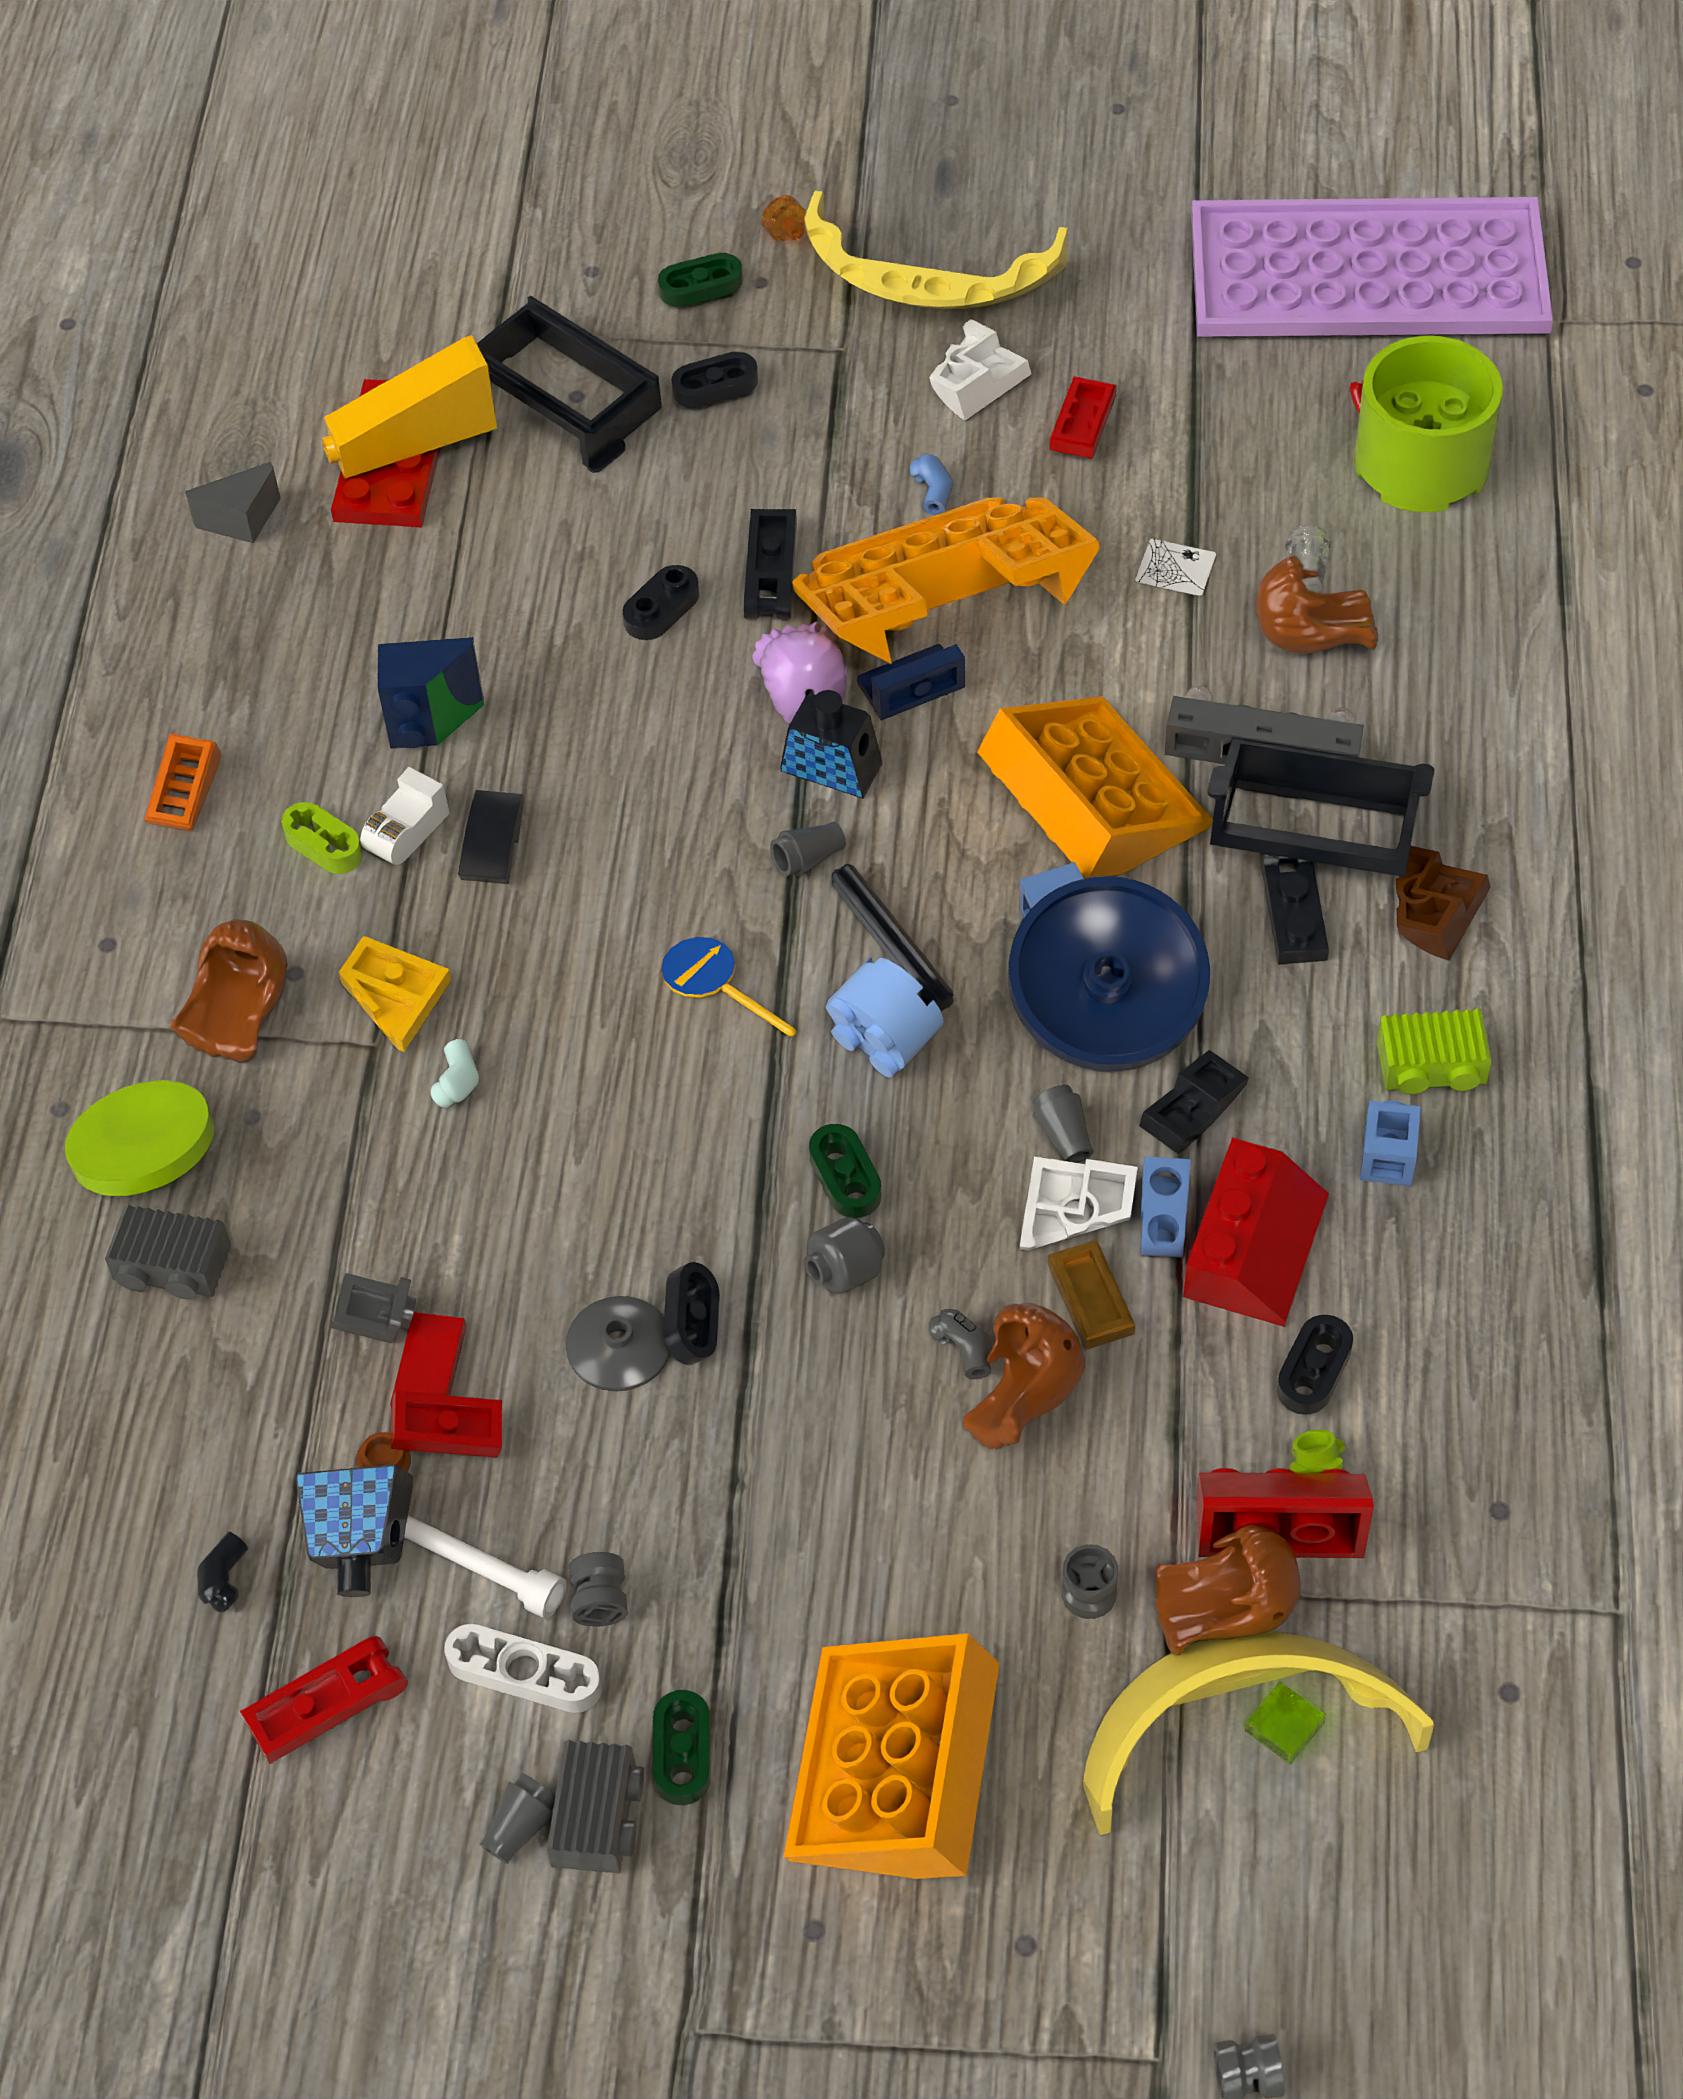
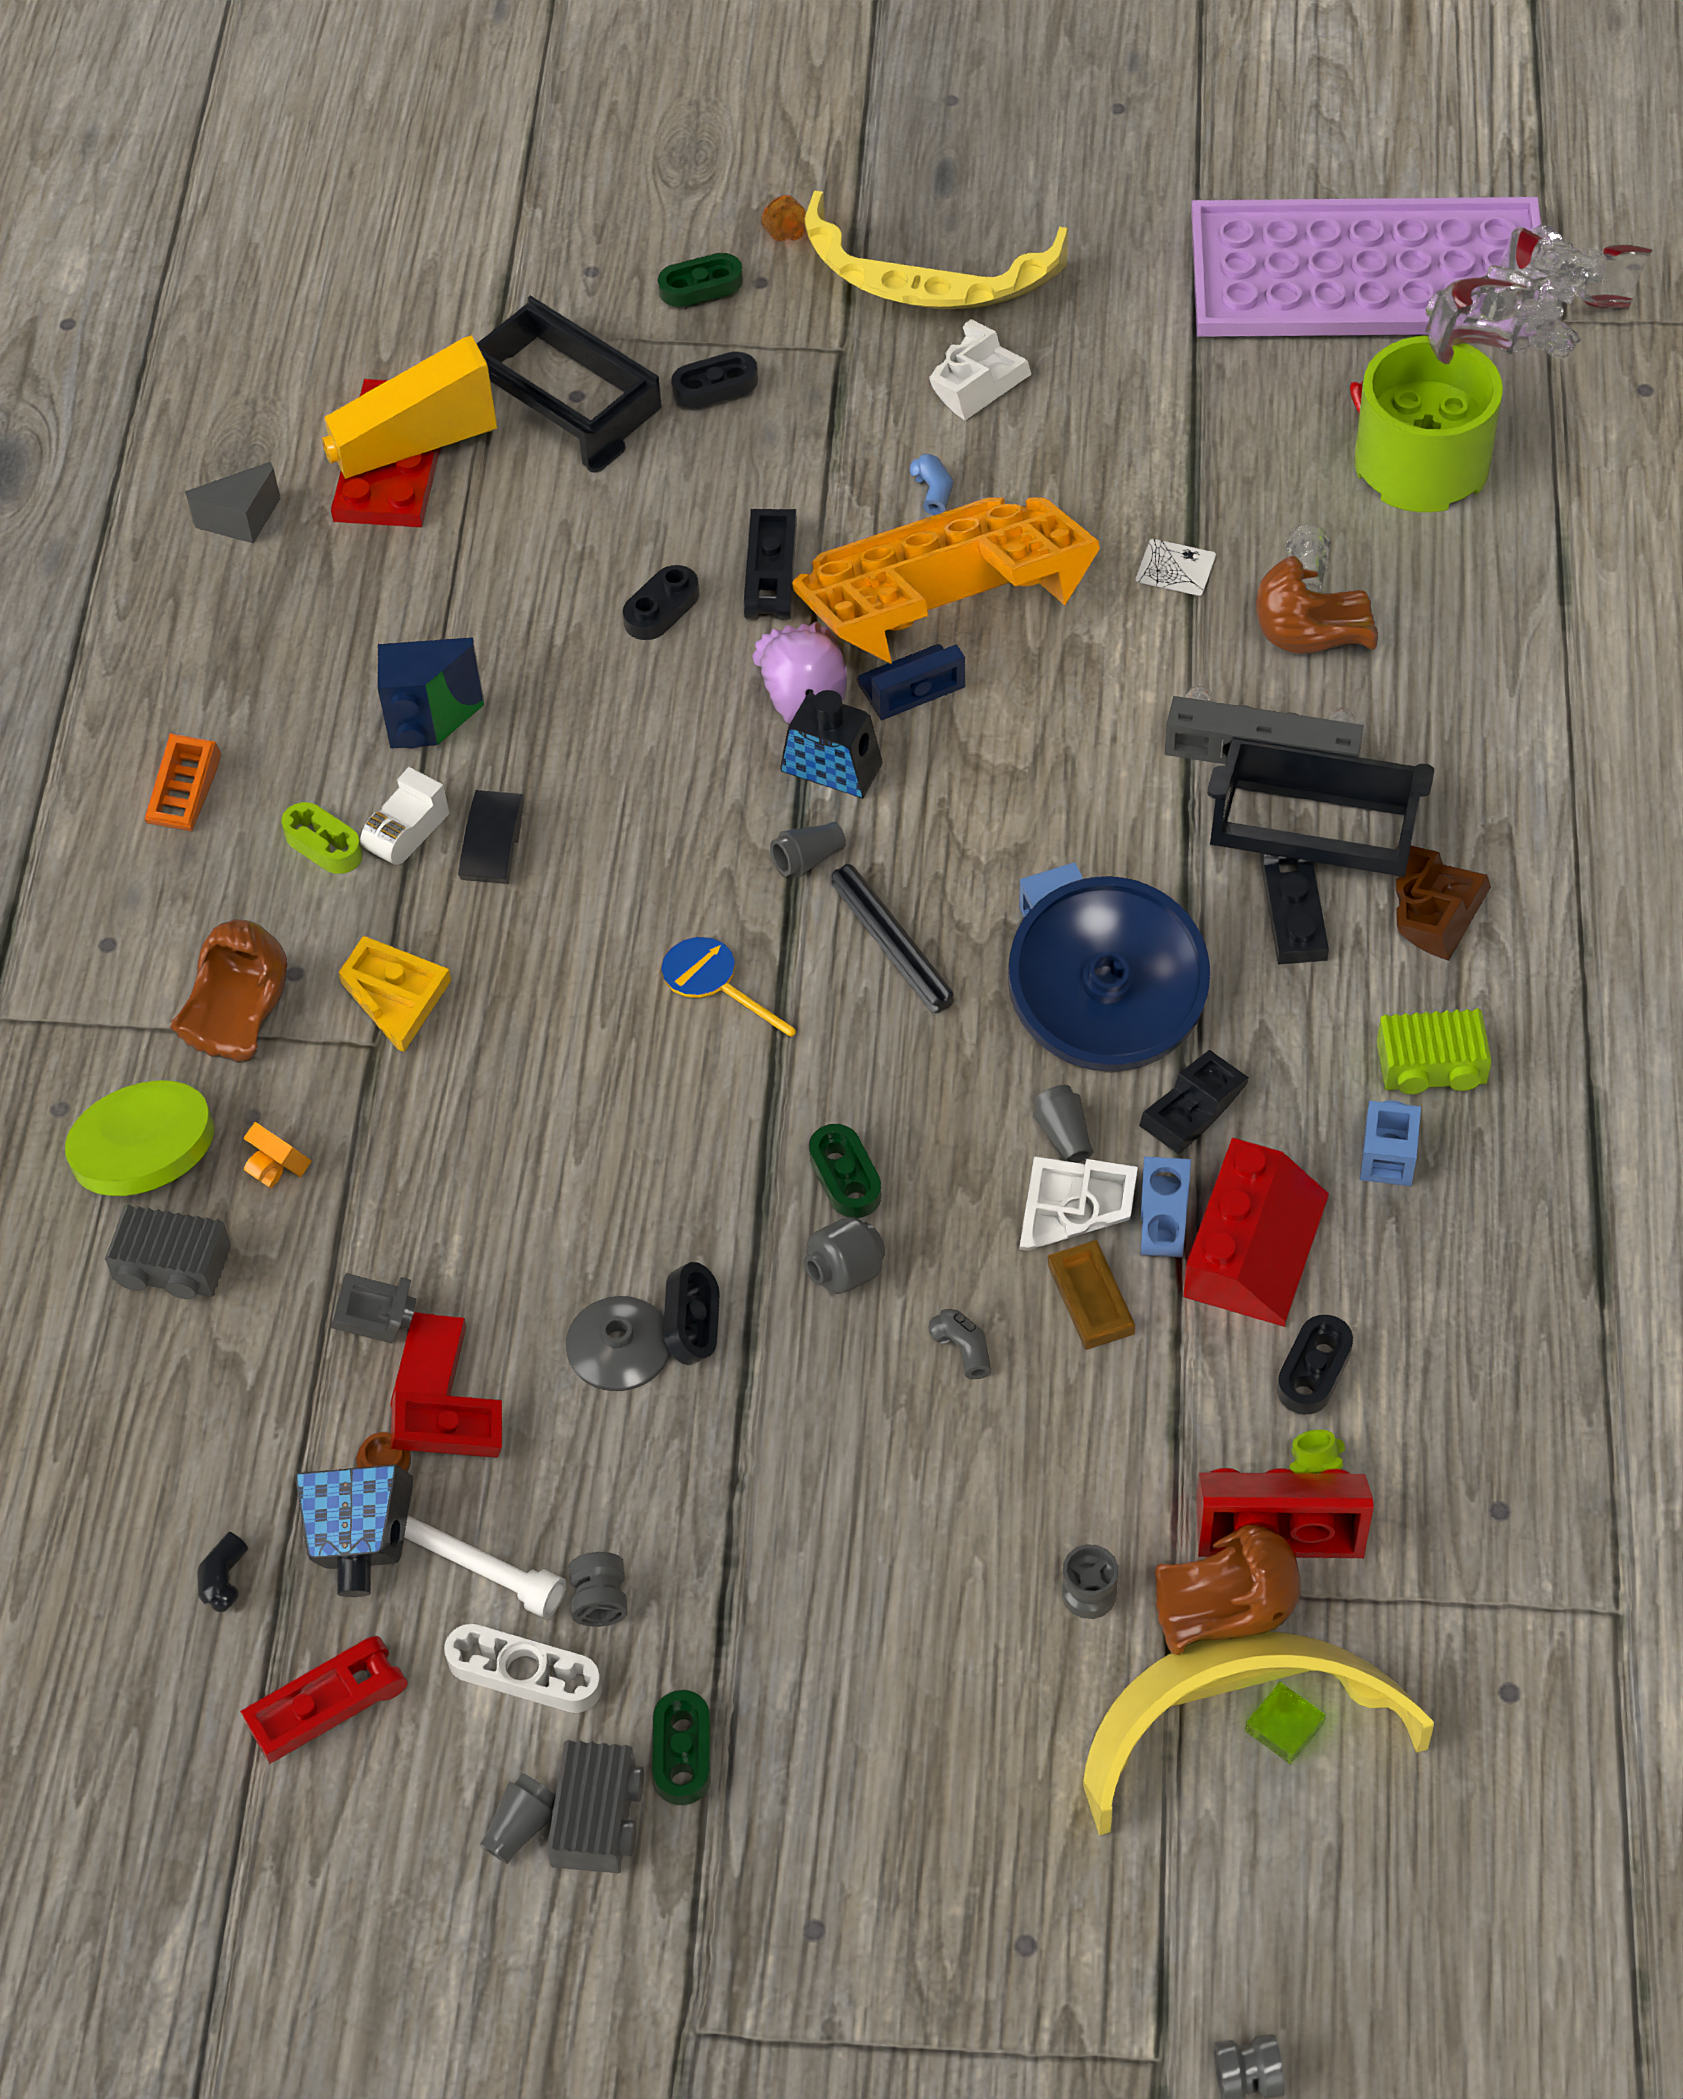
(272, 1156): none -> light orange tile
(459, 1078): light aqua arm -> none
(883, 1015): light blue brick -> none
(894, 1757): light orange slope -> none
(1038, 1373): dark orange piece -> none
(1083, 417): red plate -> none
(1091, 784): light orange slope -> none
(1524, 294): none -> clear piece

